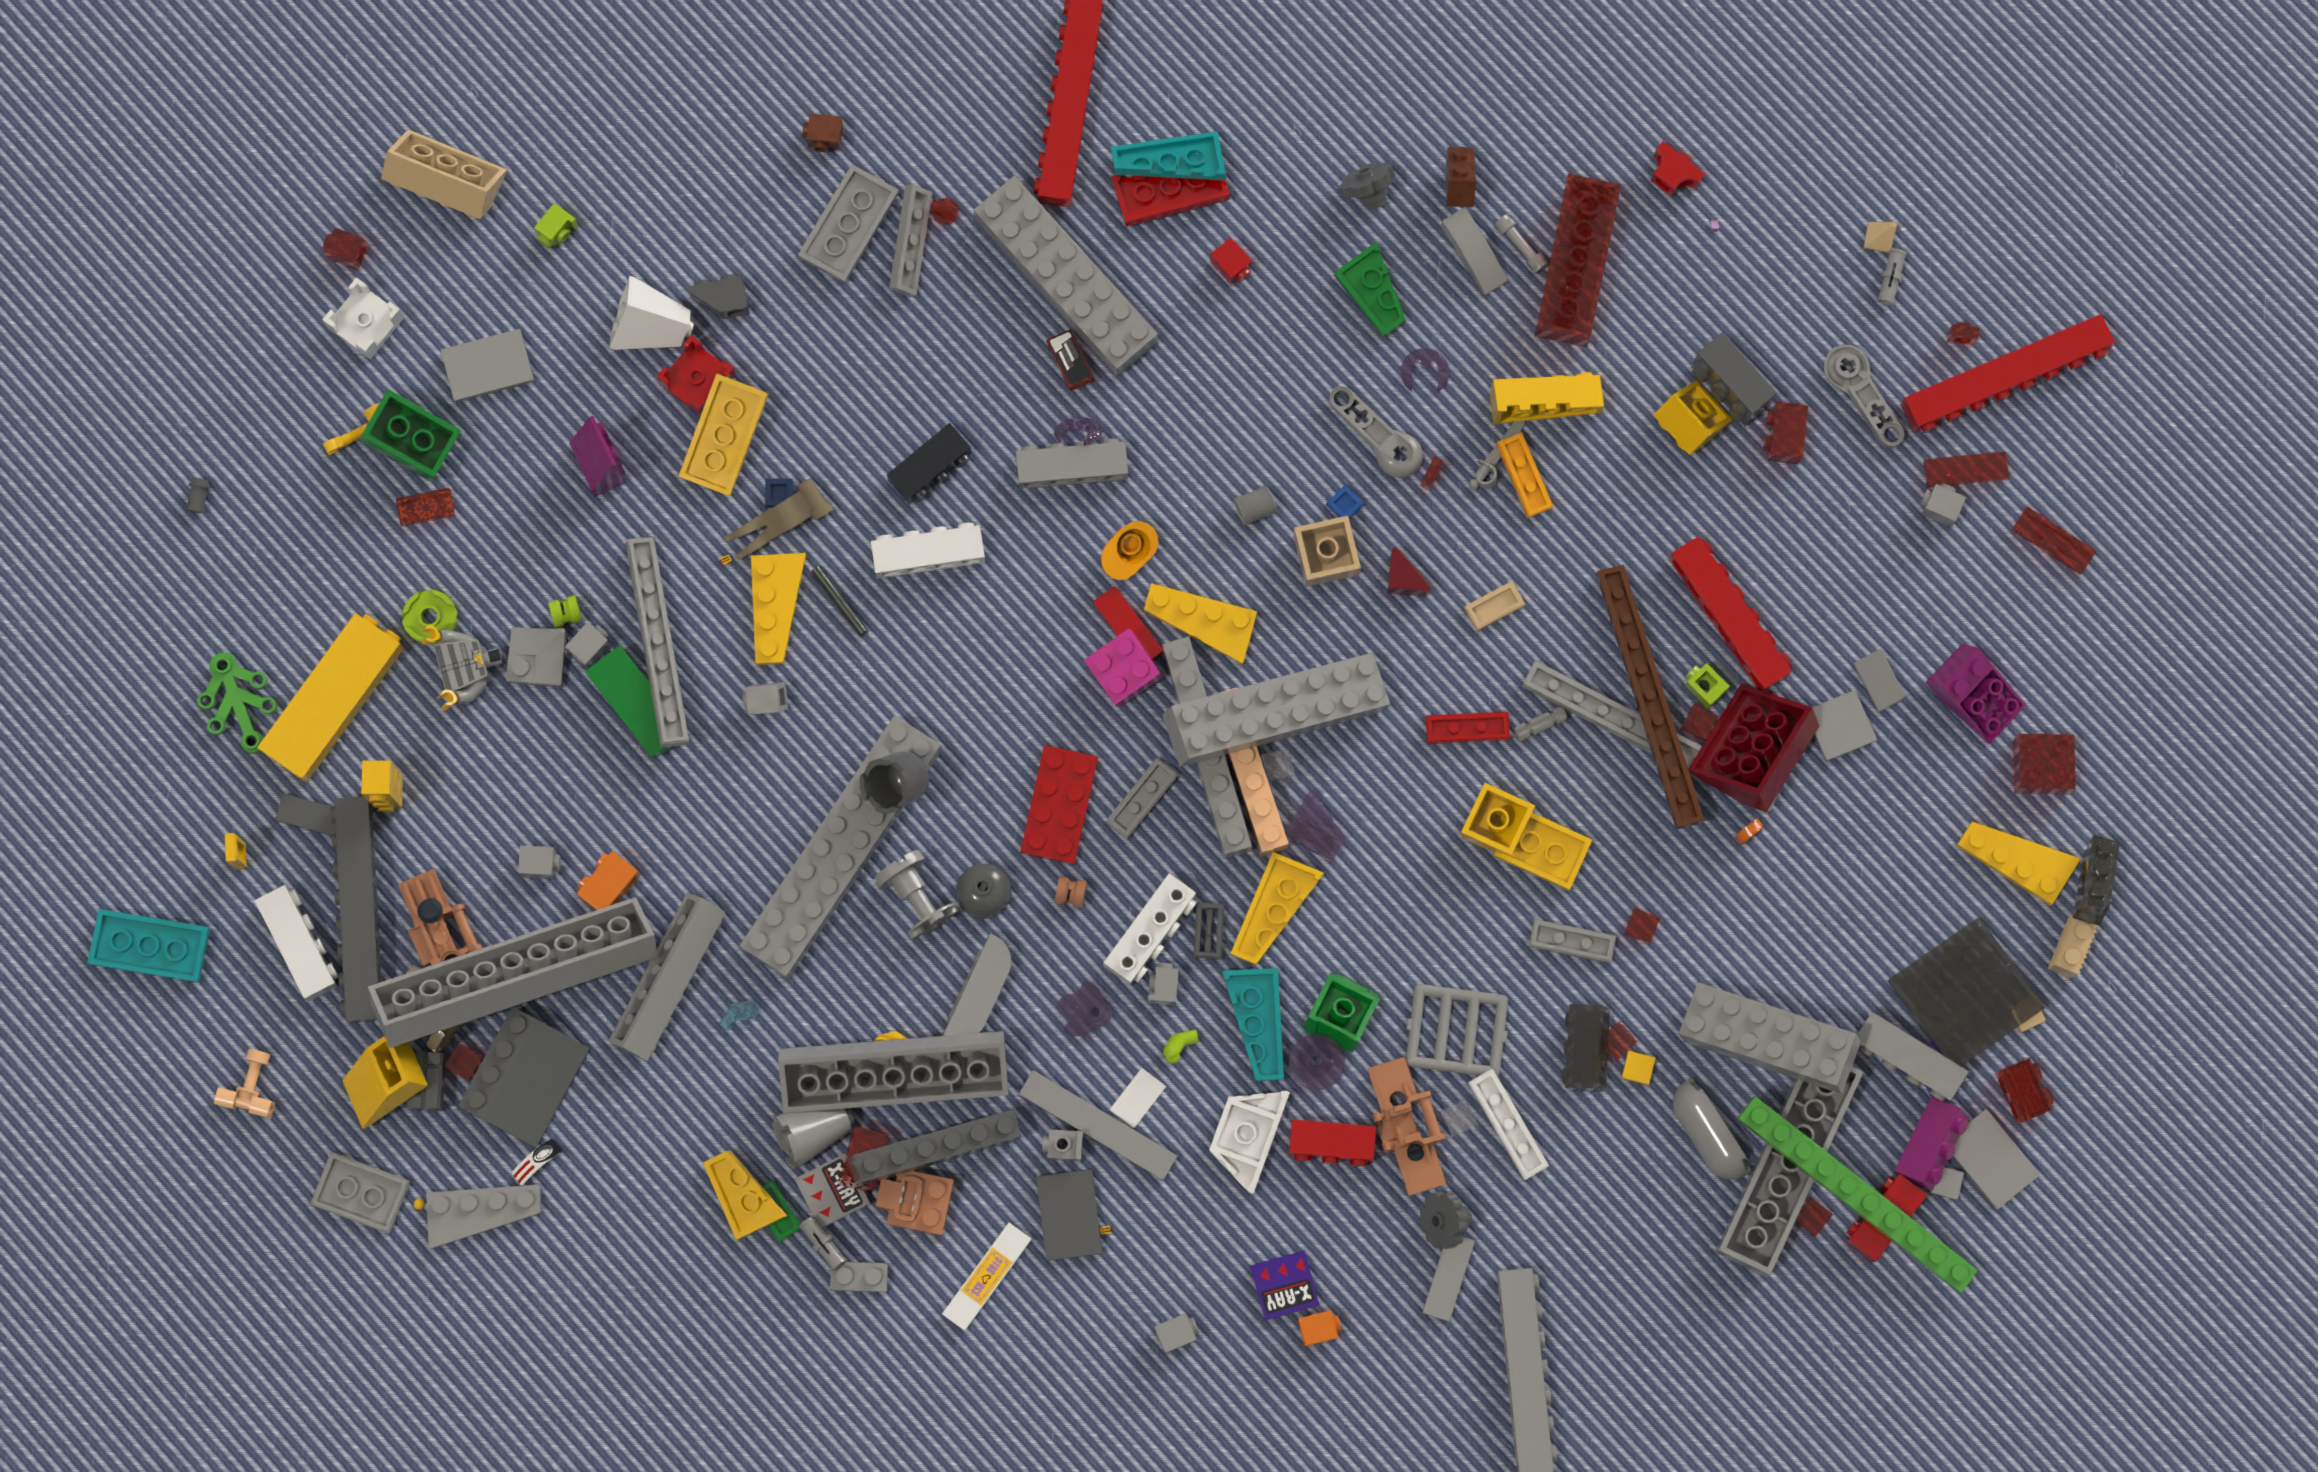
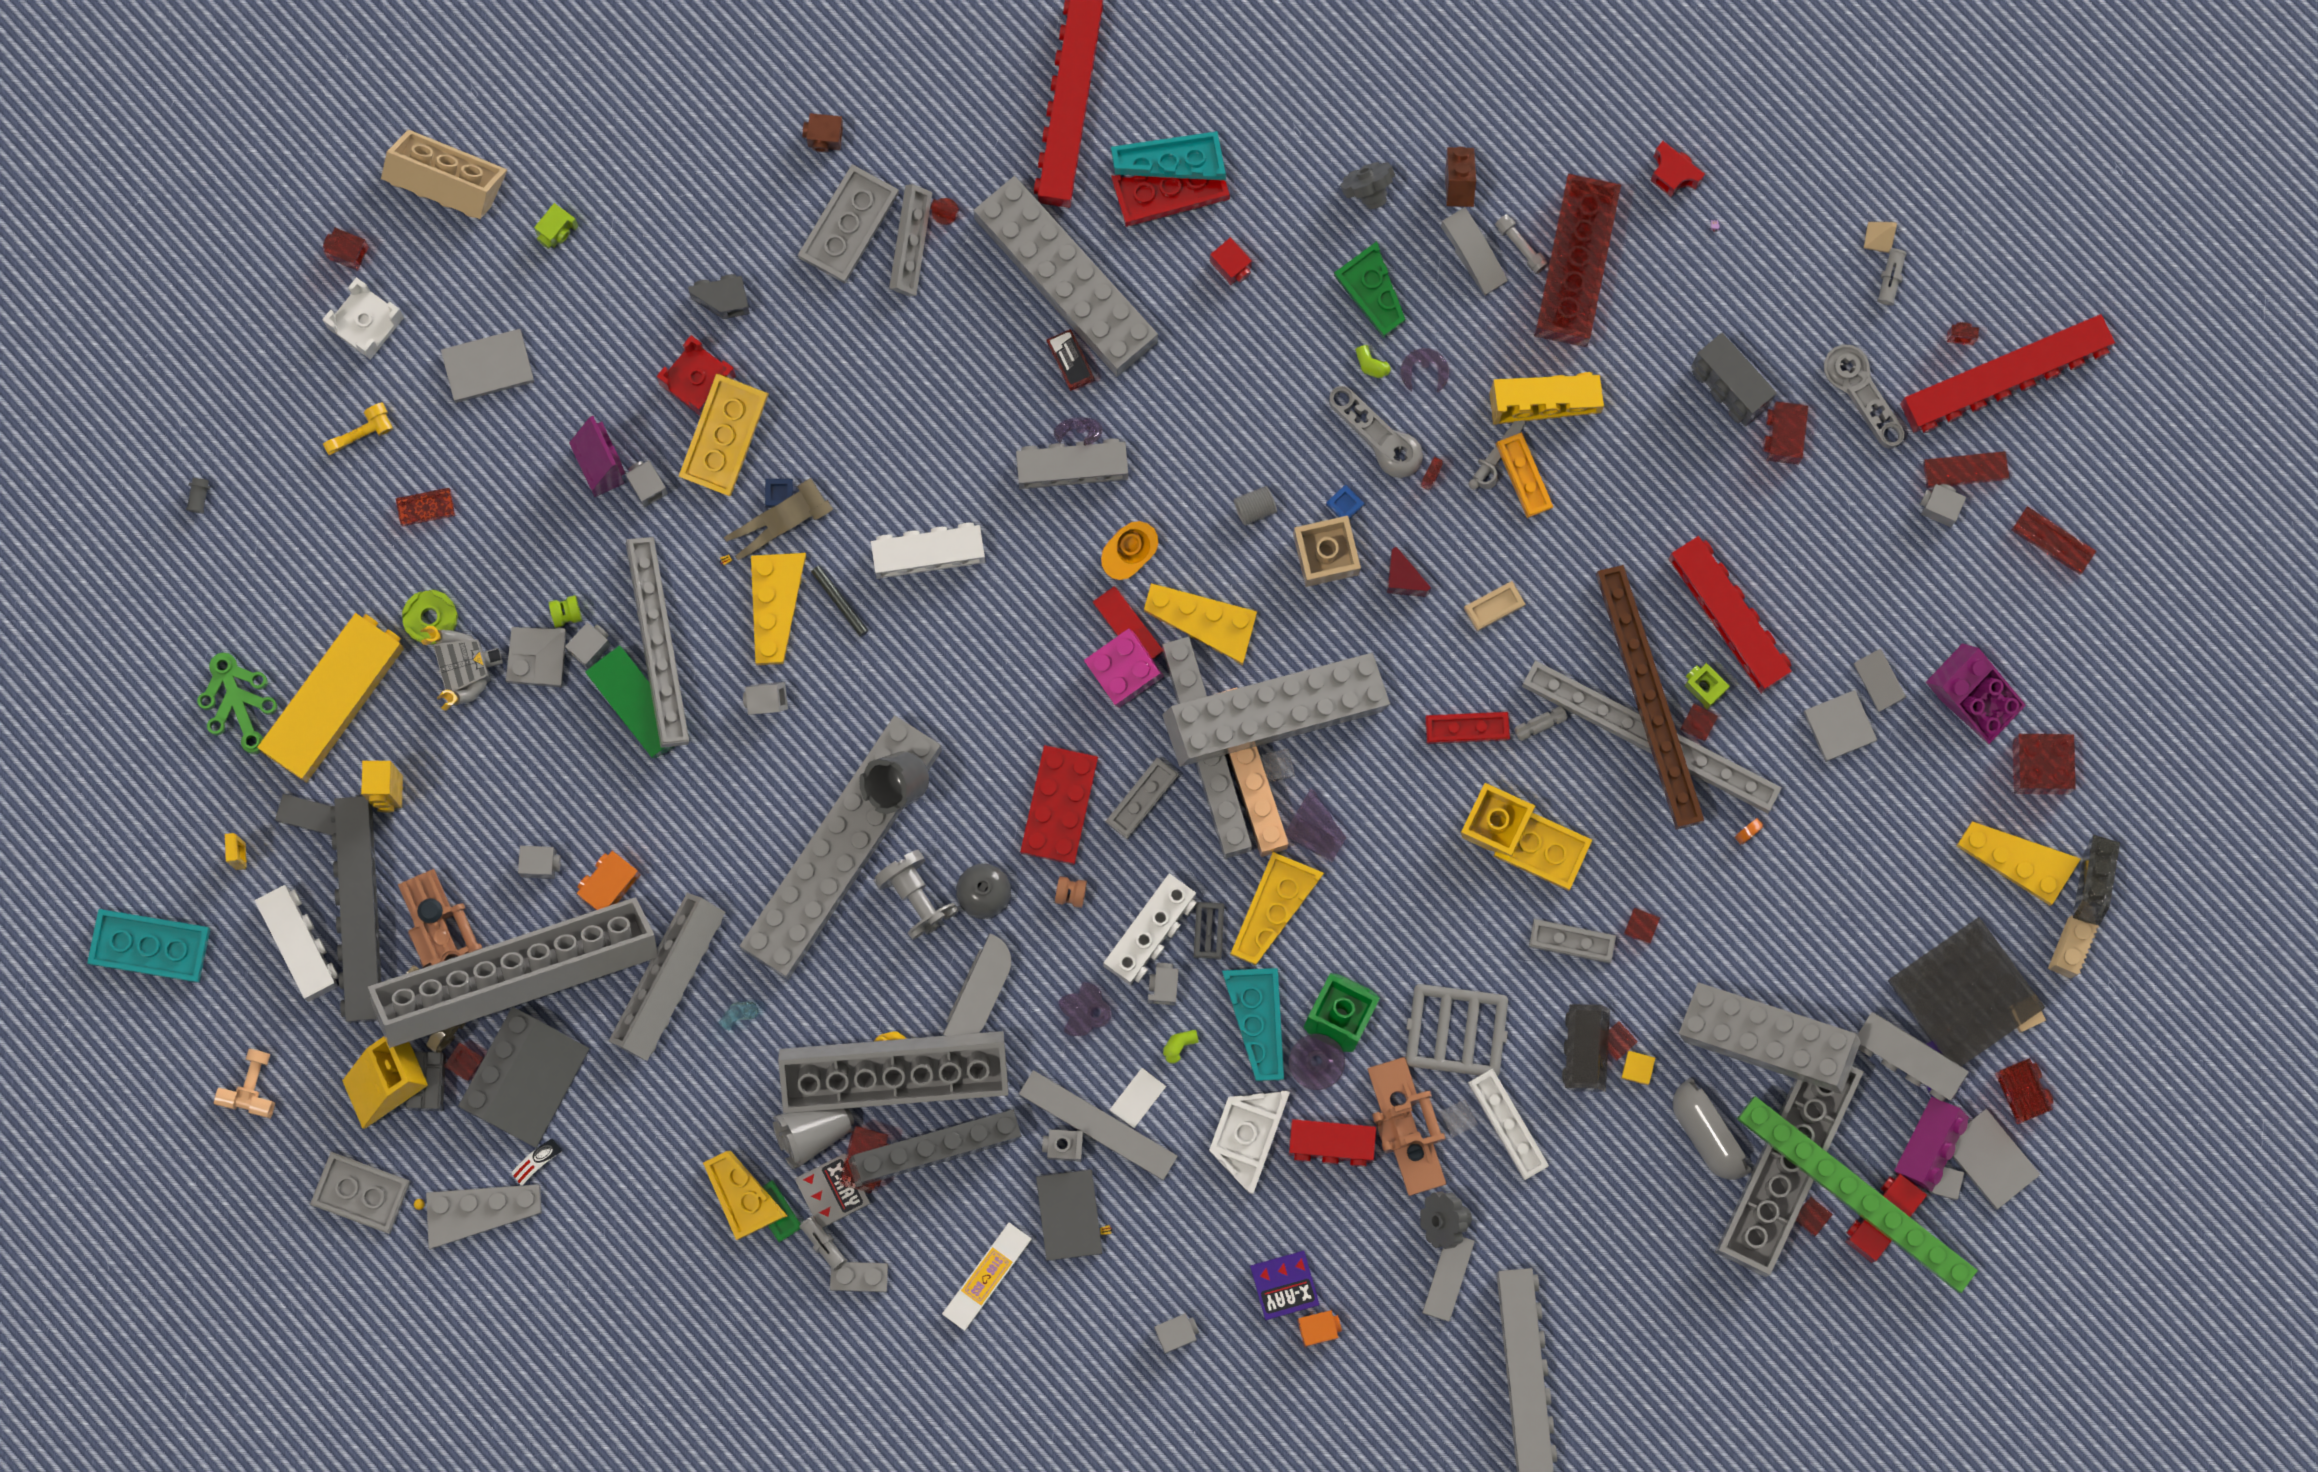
(409, 435): green brick -> none
(646, 482): none -> light grey brick
(648, 319): white slope -> none
(916, 1201): nougat piece -> none
(930, 464): black brick -> none
(1371, 366): none -> lime arm
(1692, 417): yellow slope -> none
(1755, 746): dark red slope -> none

